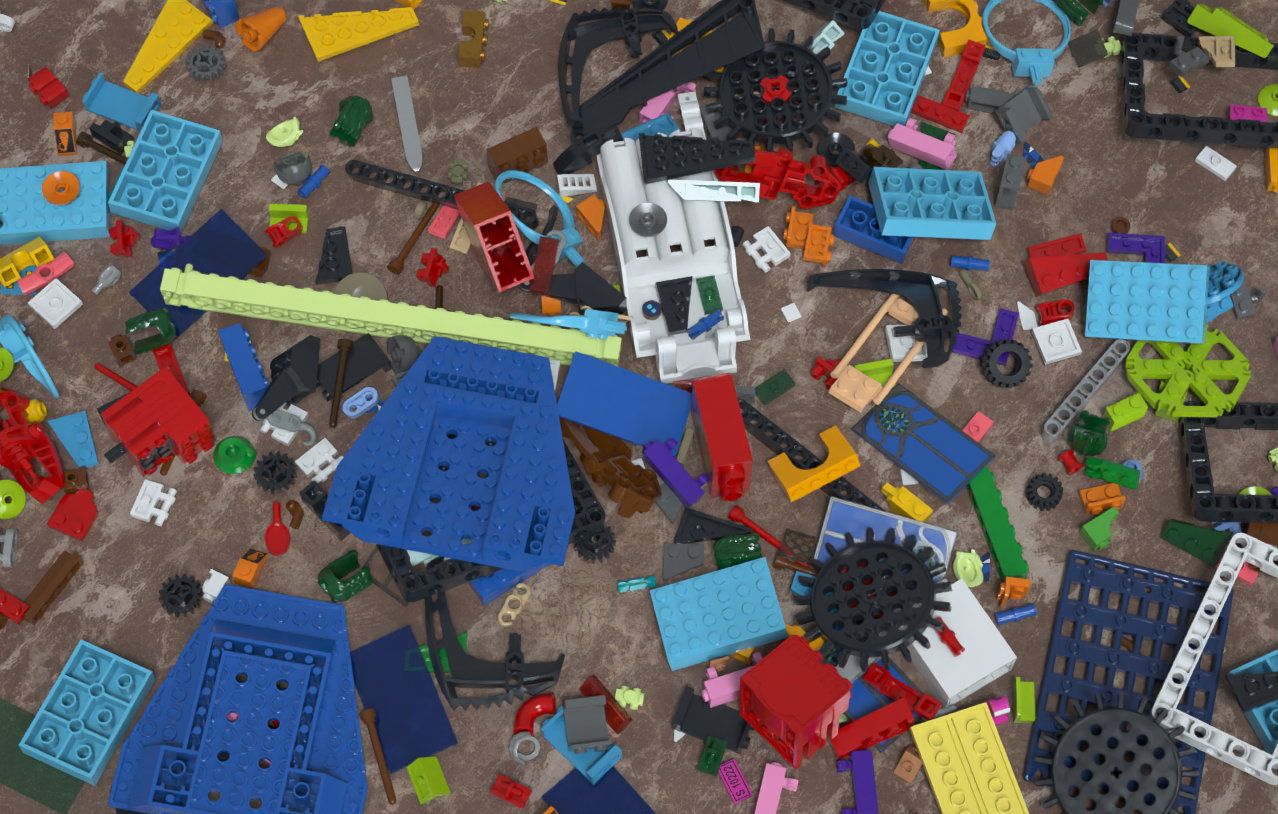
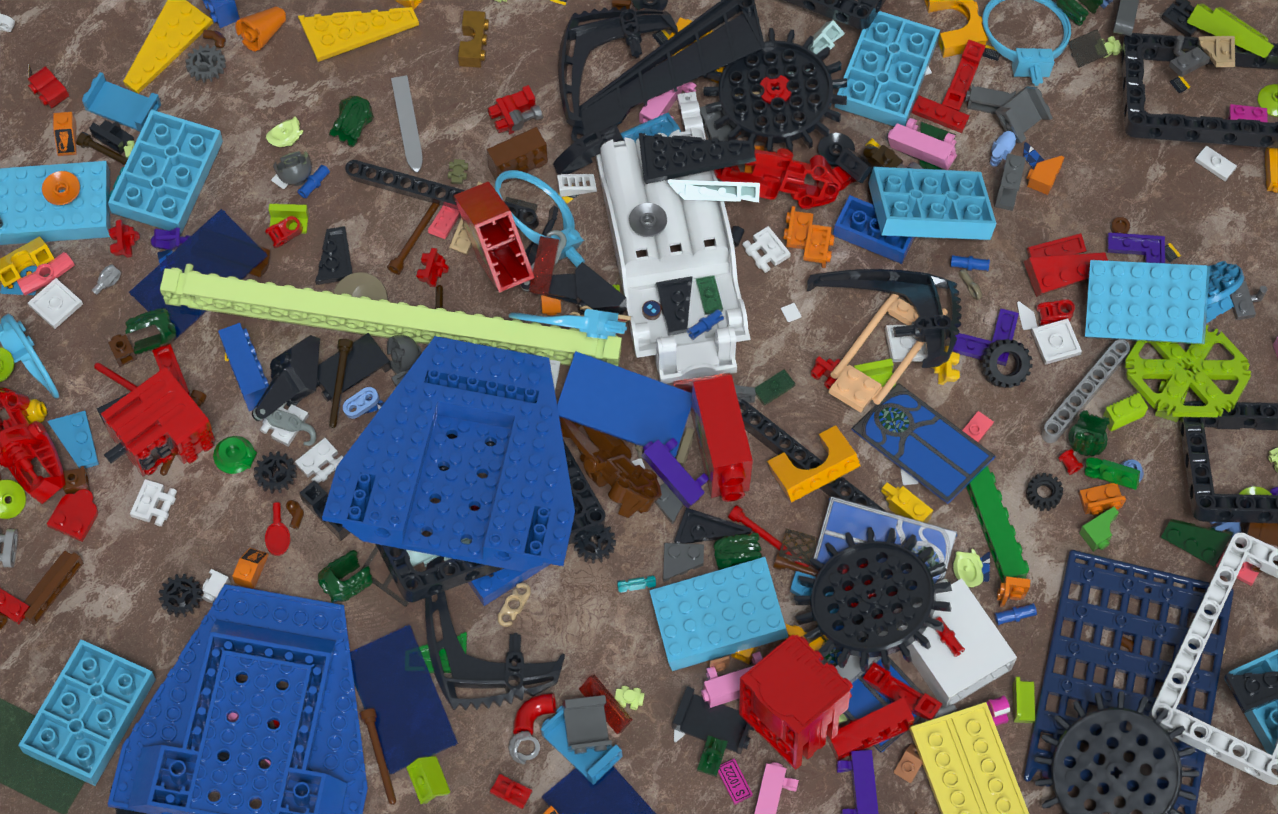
(420, 209): dark tan tile -> none
(511, 110): none -> red hips
(592, 215): orange slope -> none
(945, 371): none -> yellow hips

